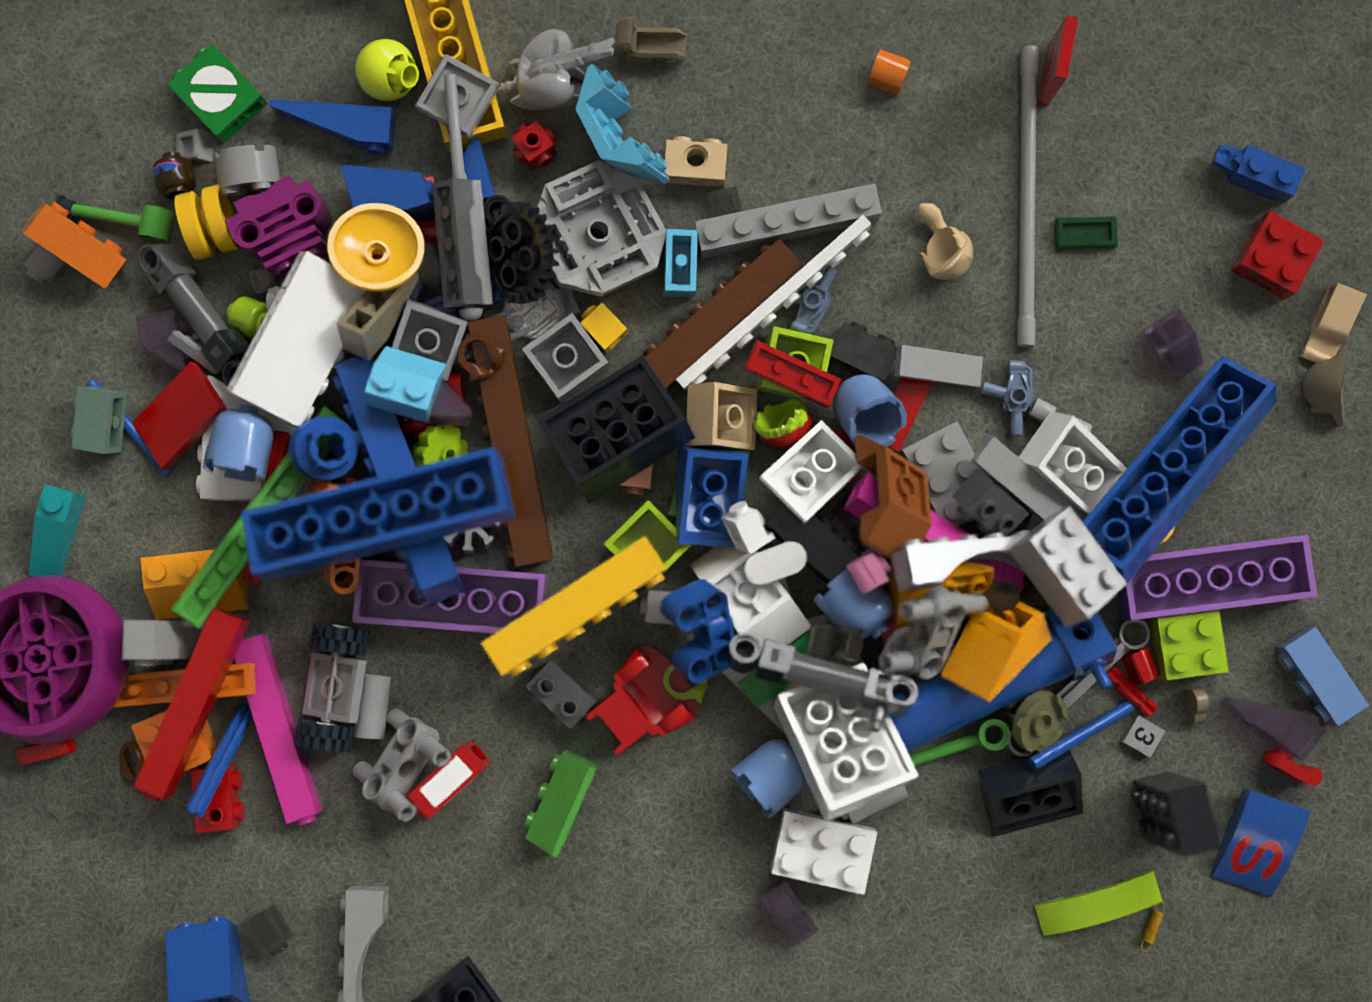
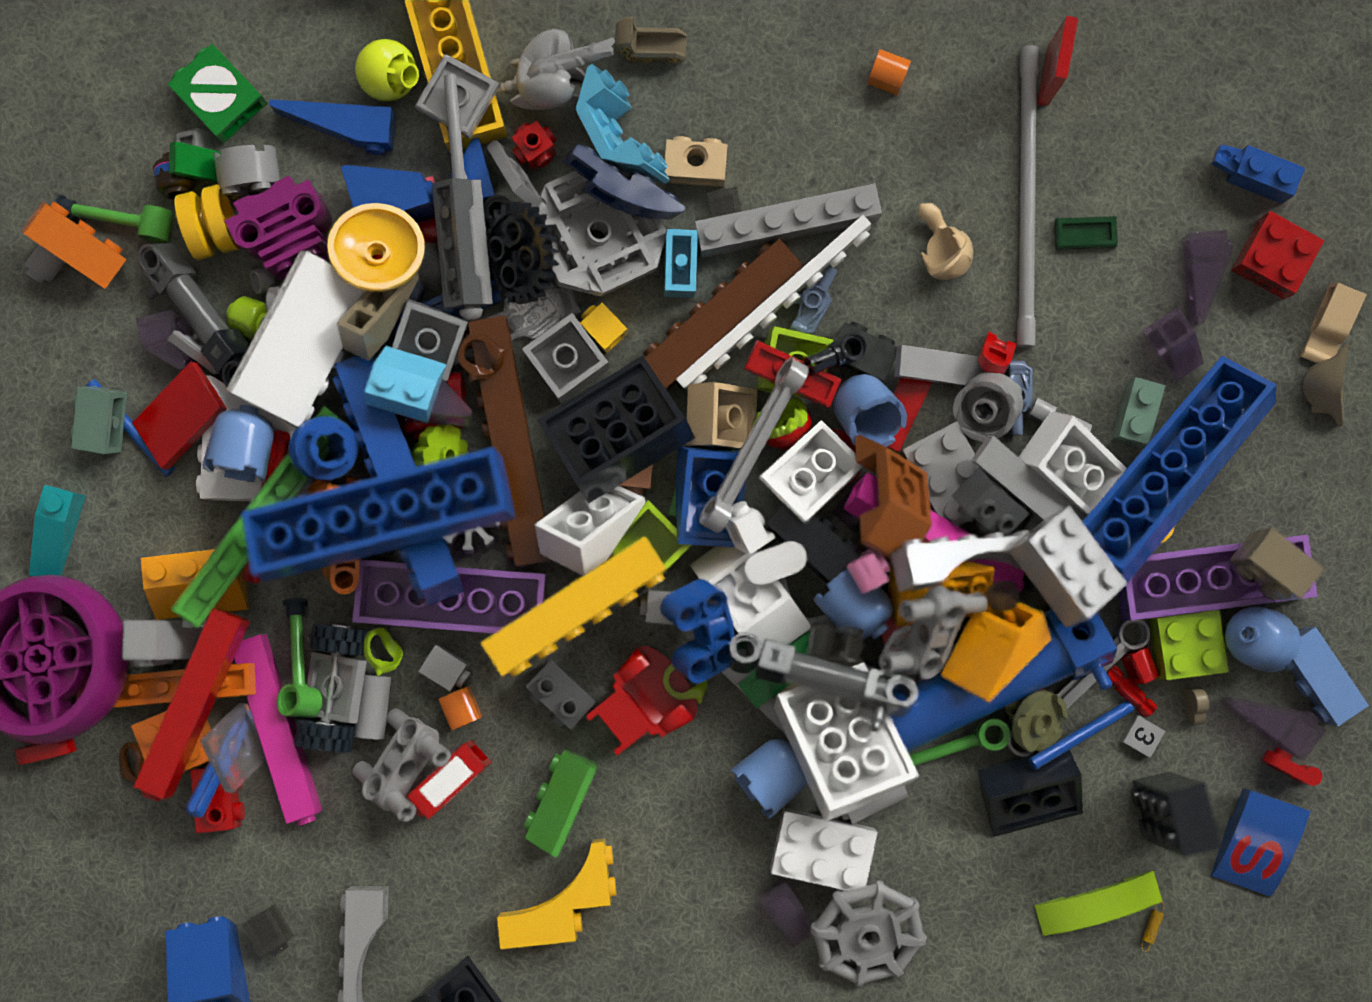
(192, 162): none -> green tile
(234, 748): none -> clear tile
(298, 698): none -> bright green piece
(390, 645): none -> lime piece
(445, 668): none -> light grey brick
(460, 708): none -> orange piece
(514, 173): none -> light grey tile
(556, 918): none -> yellow arch
(586, 533): none -> white slope
(631, 195): none -> dark blue slope
(719, 508): none -> light grey piece
(836, 355): none -> black pin
(866, 918): none -> light grey plate
(971, 406): none -> light grey brick
(995, 354): none -> red plate
(1138, 412): none -> sand green brick
(1205, 263): none -> clear purple slope
(1273, 640): none -> medium blue cylinder
(1275, 565): none -> dark tan brick

